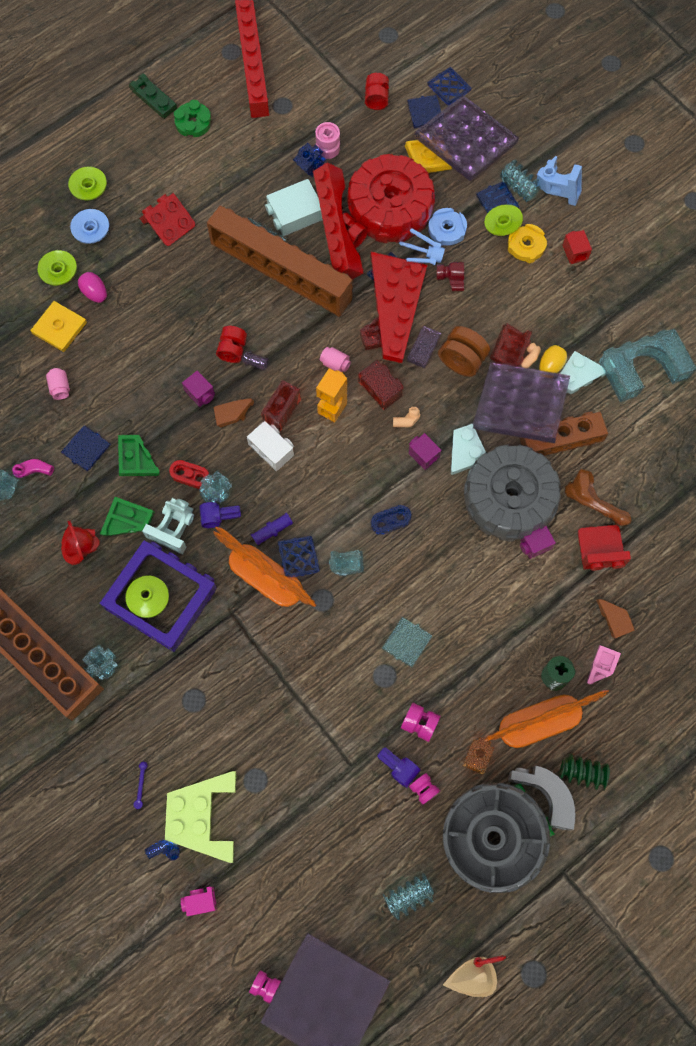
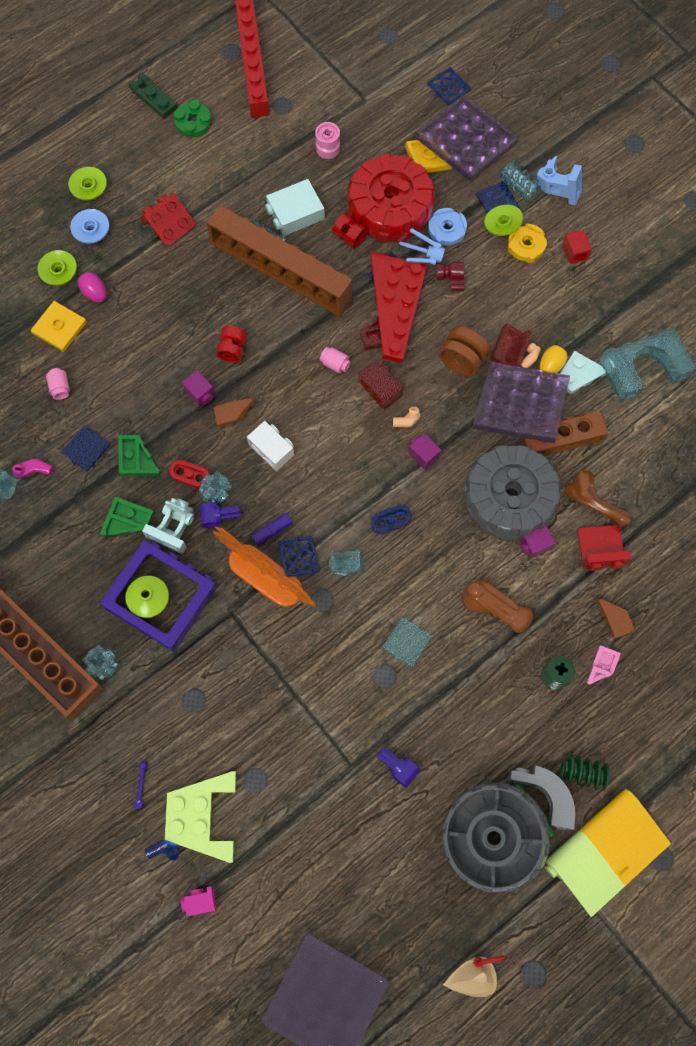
(78, 543): red helmet -> none
(255, 360): clear purple pin -> none
(270, 988): dark pink wheel -> none
(281, 405): clear red brick -> none
(309, 158): clear blue brick -> none
(330, 188): red arch -> none
(333, 394): light orange arch -> none
(376, 91): red wheel -> none
(409, 897): clear light blue piece -> none
(412, 720): dark pink wheel -> none
(421, 784): dark pink wheel -> none
(423, 109): clear blue piece -> none
(424, 347): clear purple plate -> none
(465, 449): light aqua wing -> none
(475, 763): clear orange brick -> none
(484, 597): none -> dark orange hair
(542, 720): orange plant -> none
(608, 852): none -> door

